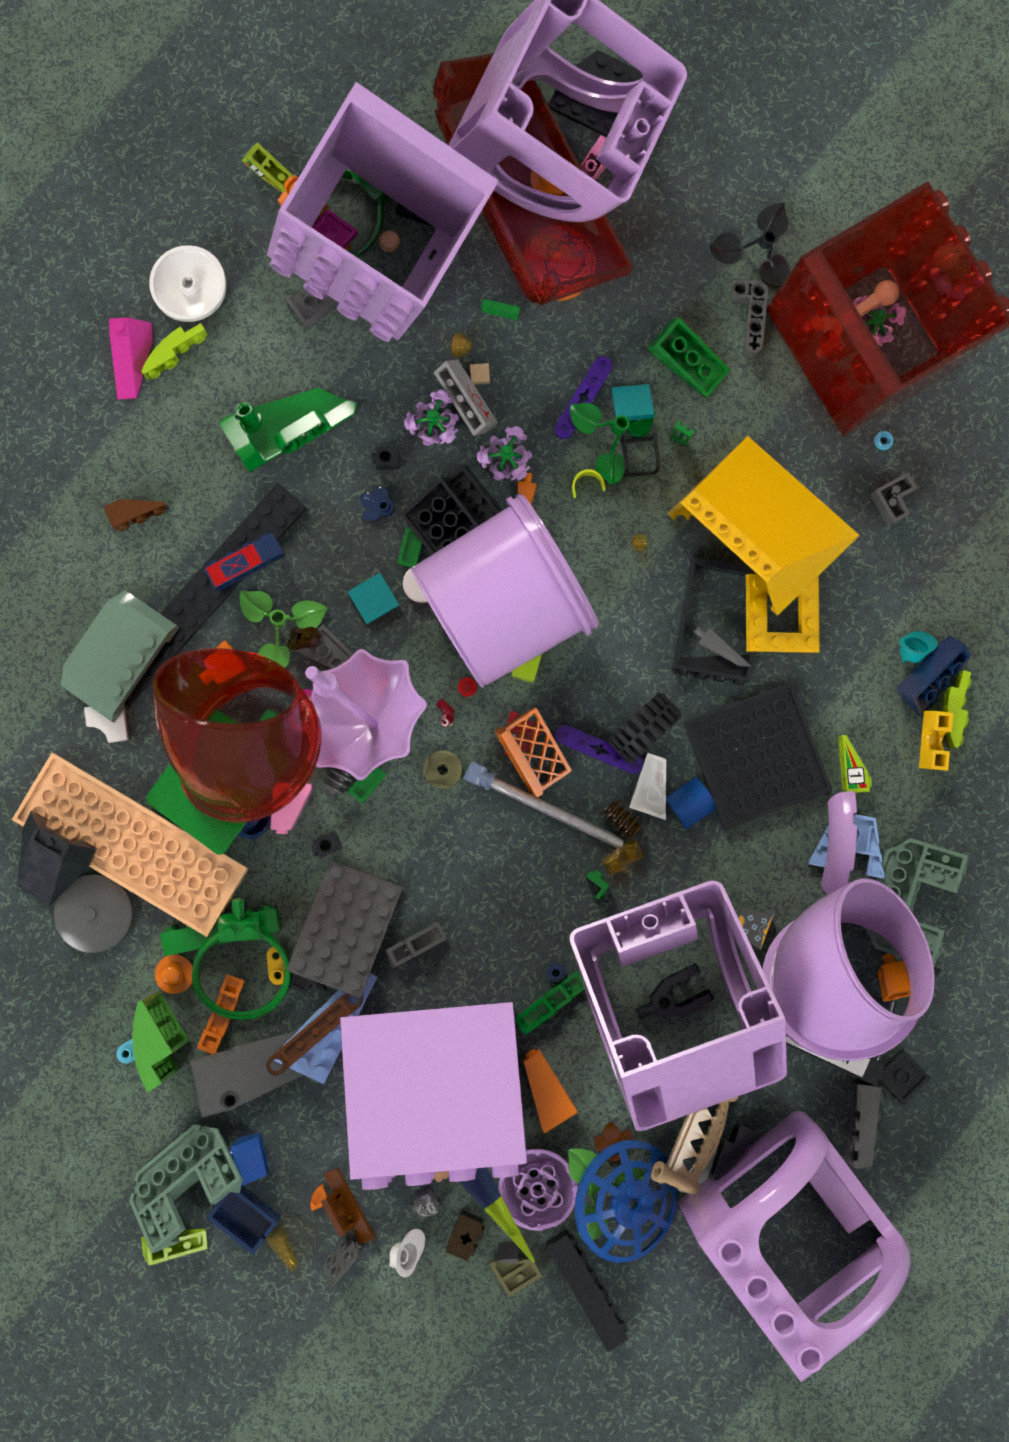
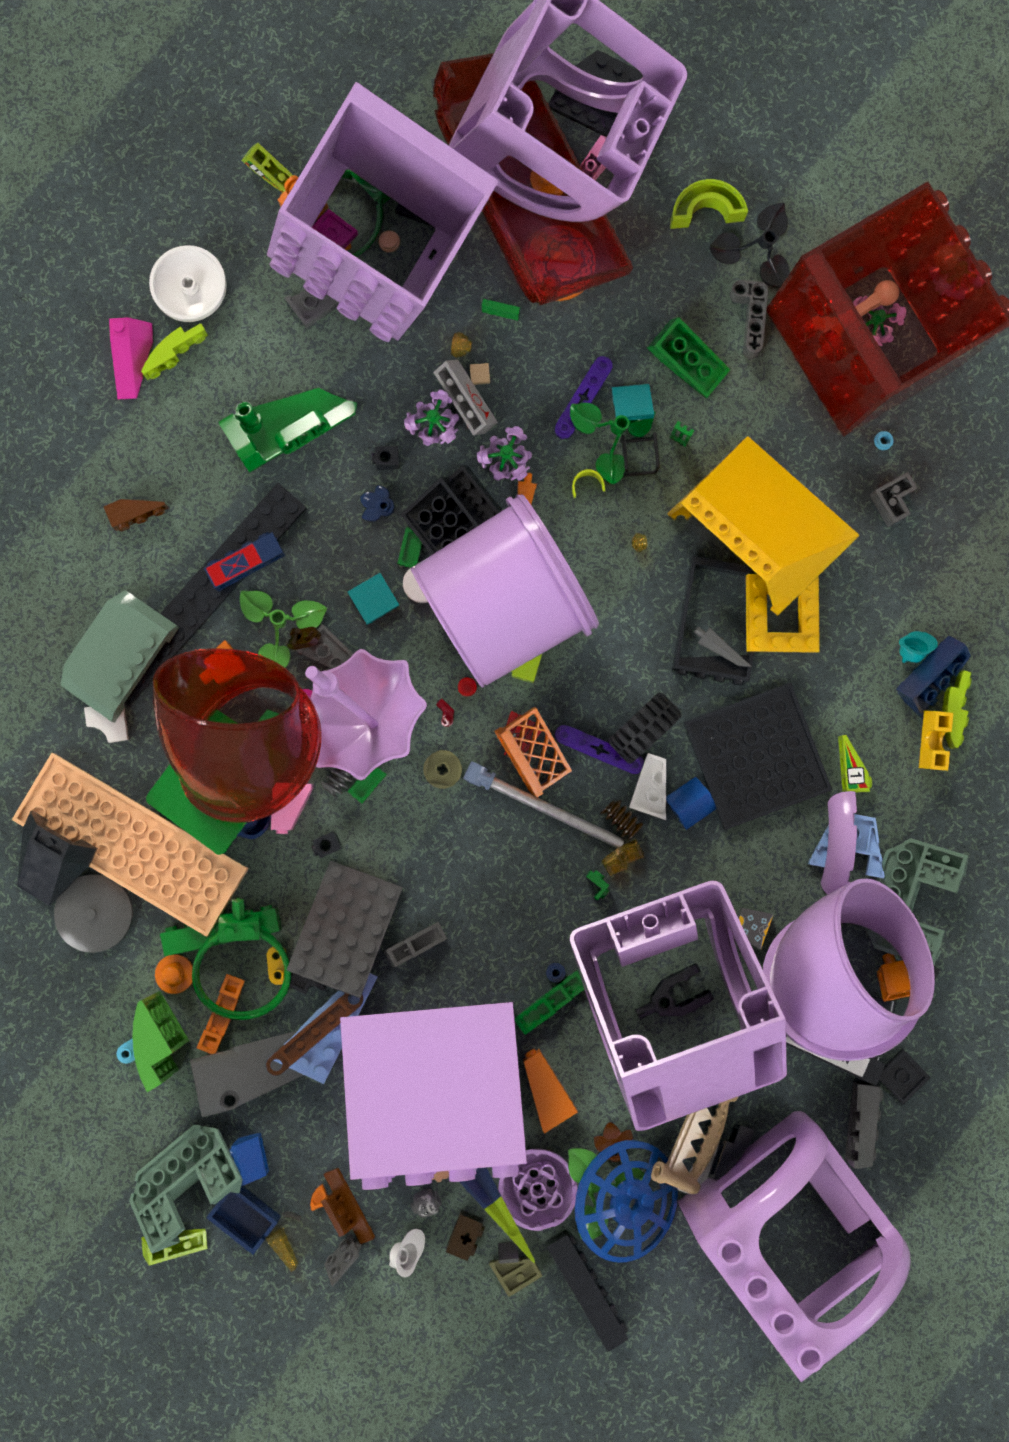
(709, 194): none -> lime brick

